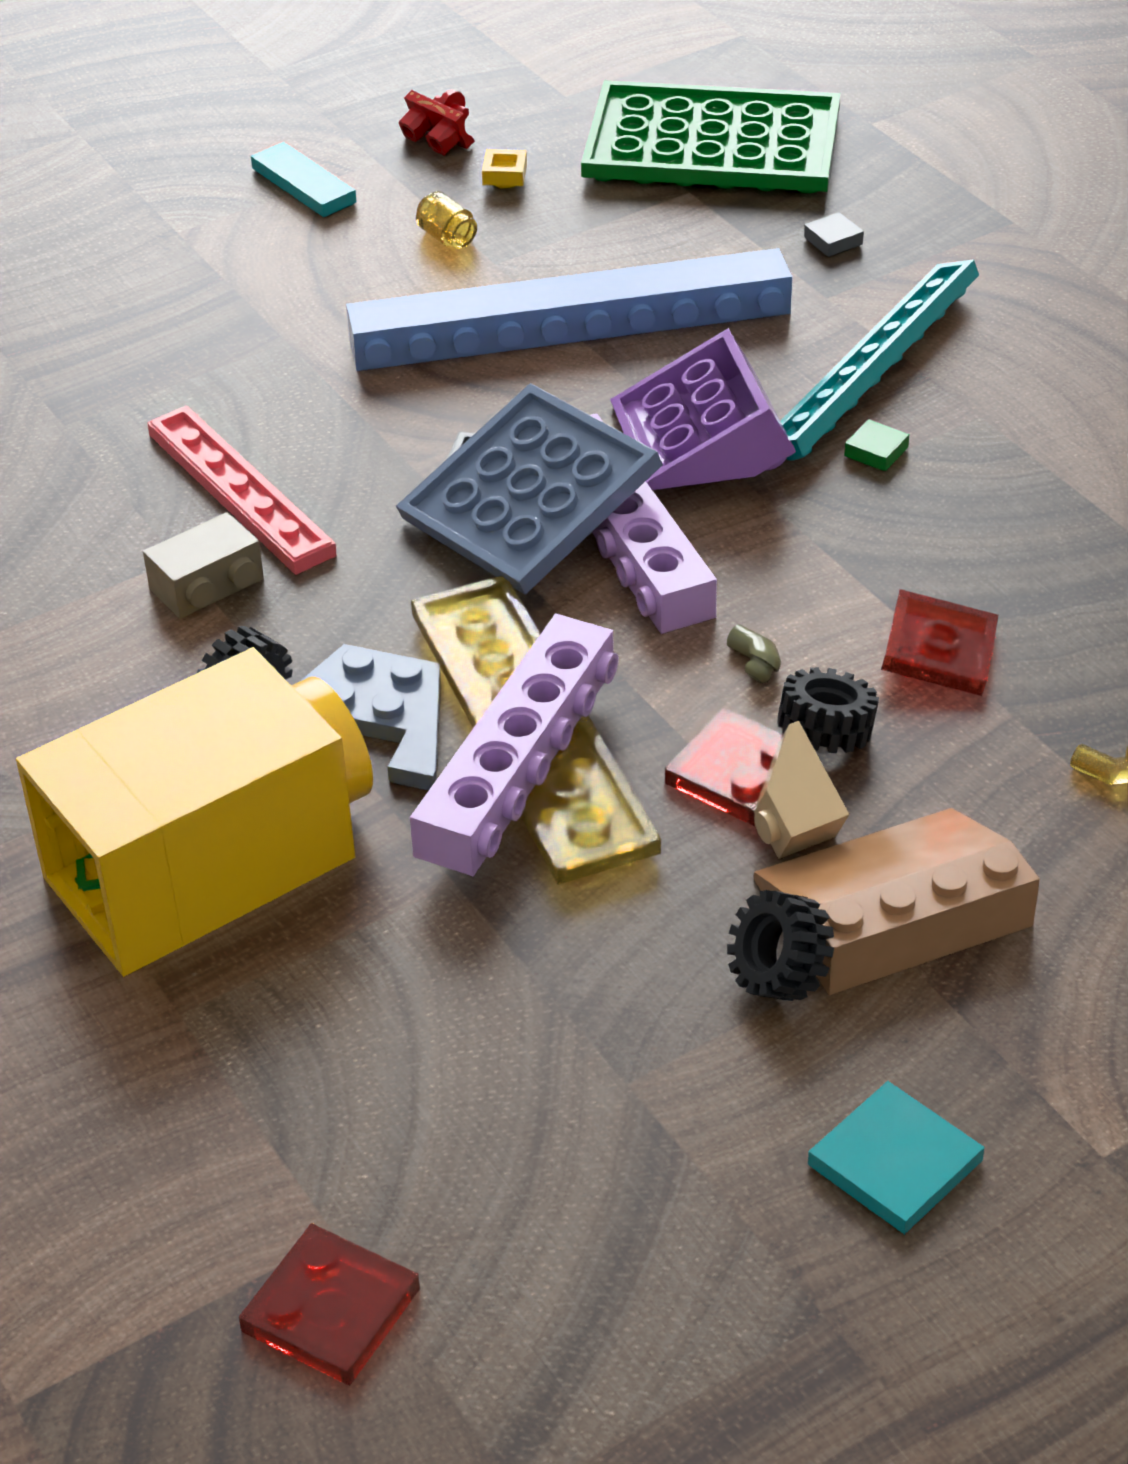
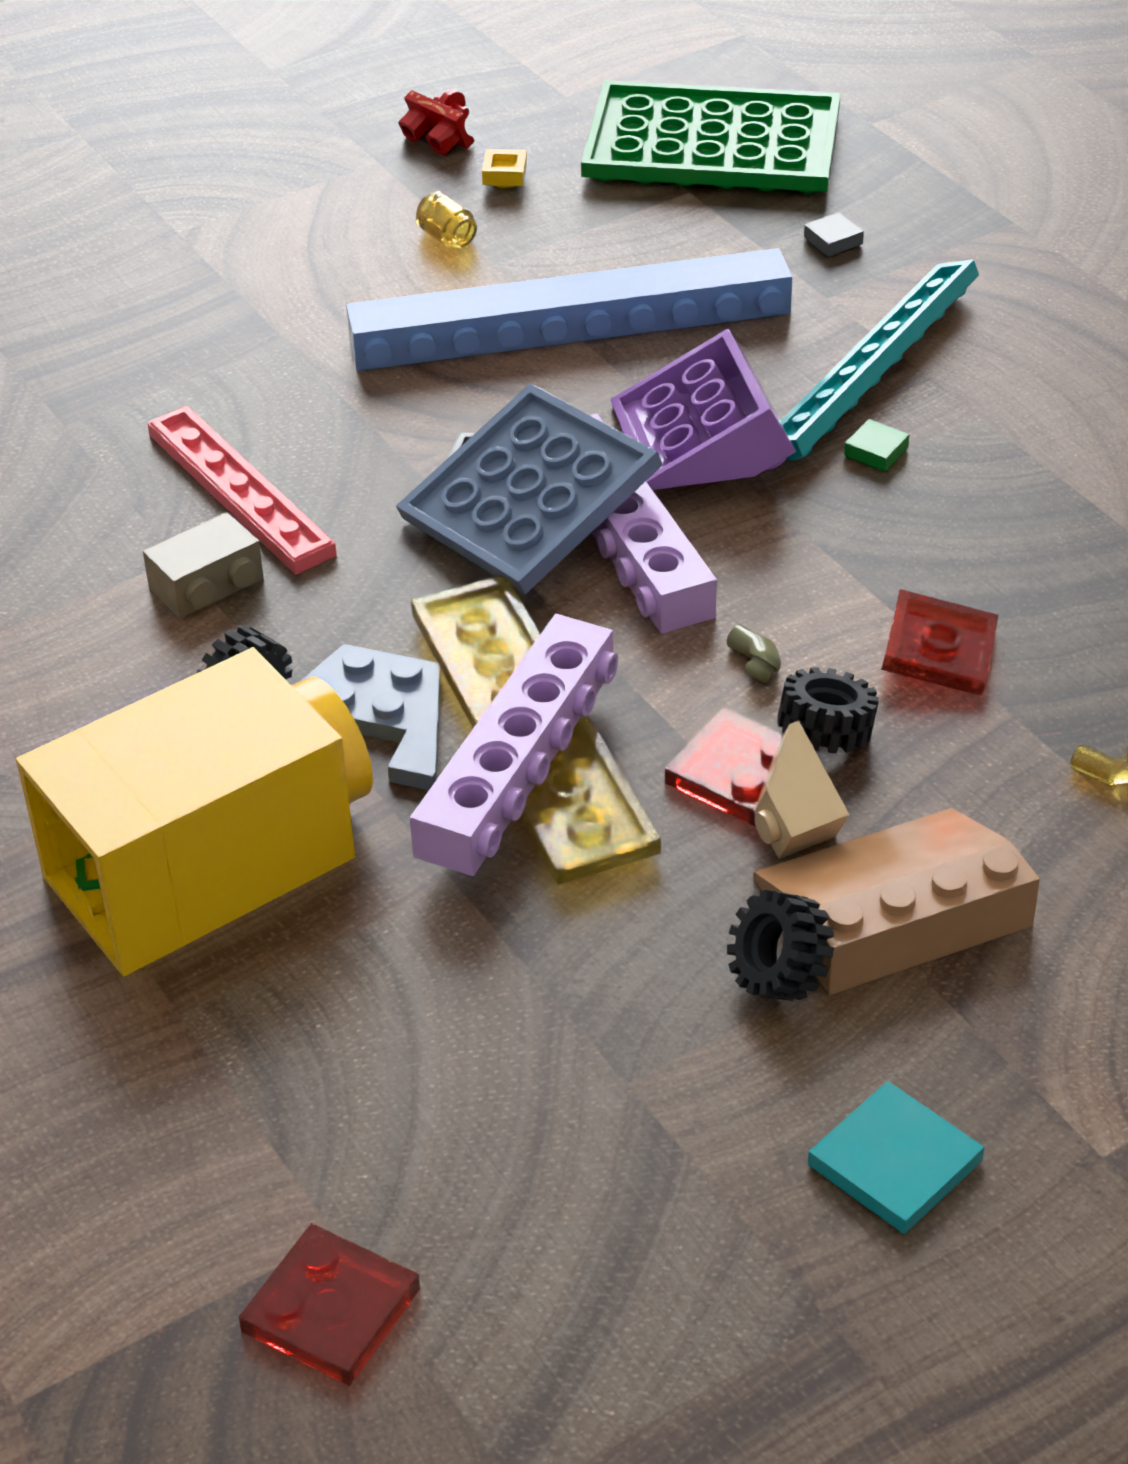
(303, 179): tile -> none

